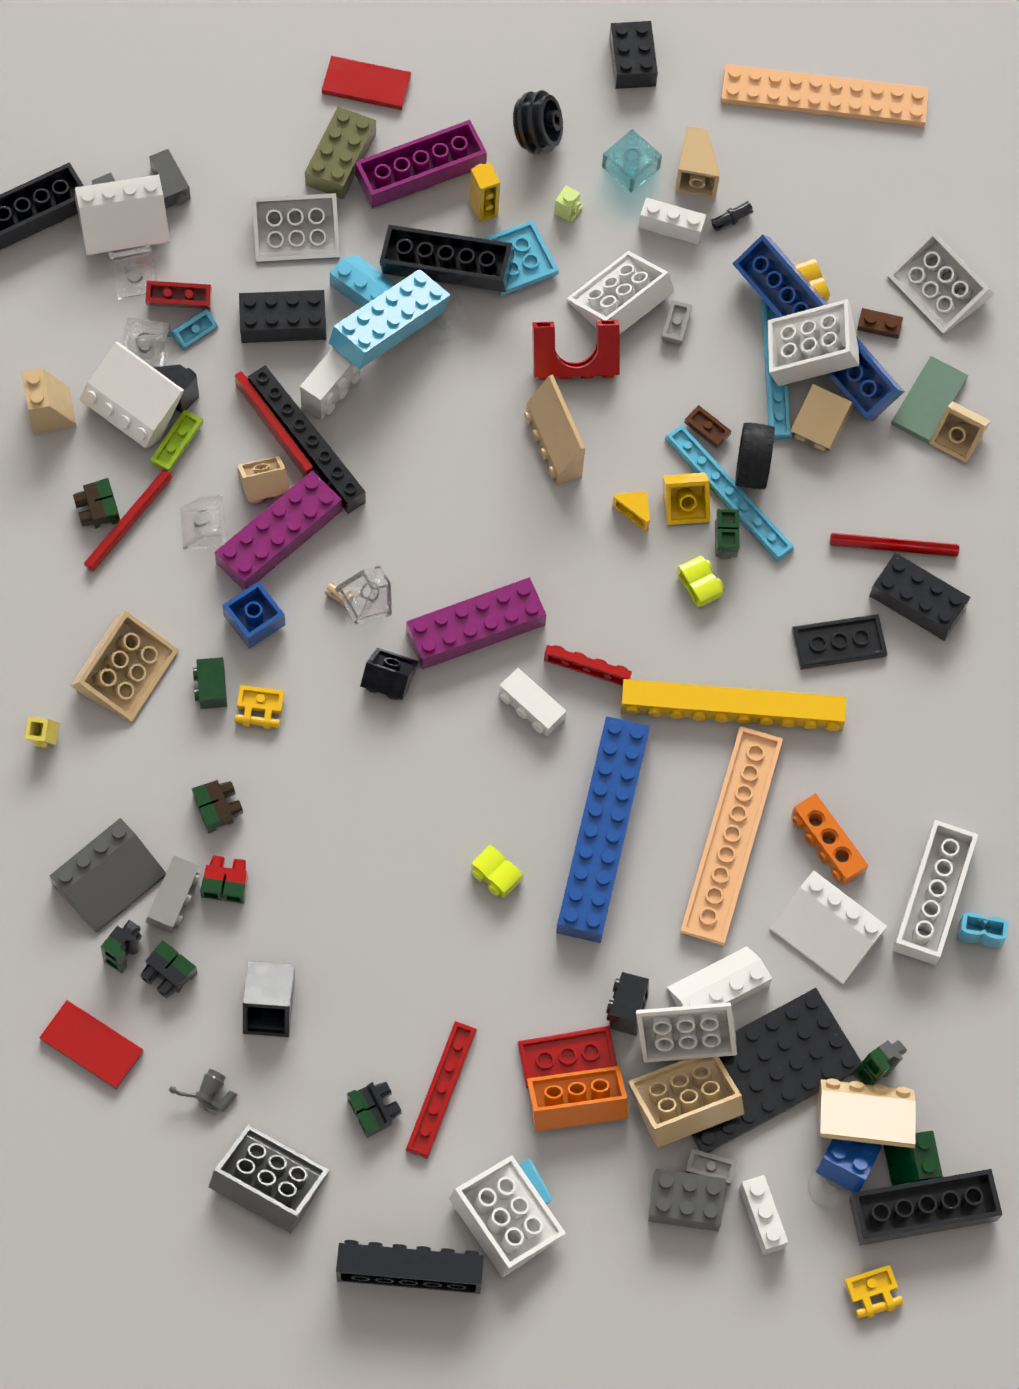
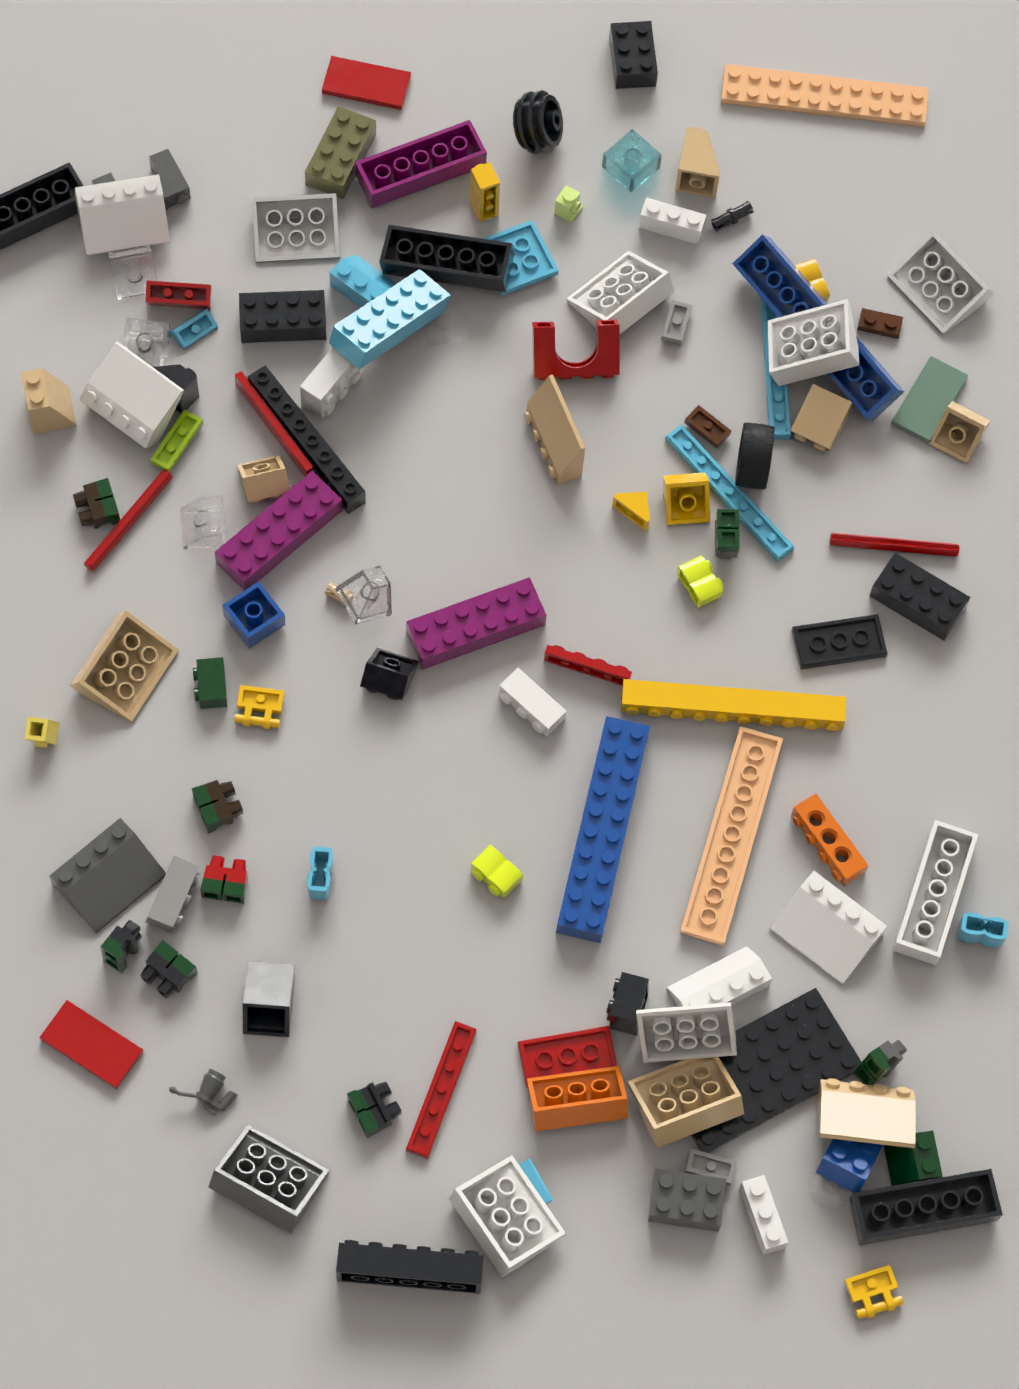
(319, 876): none -> medium azure brick

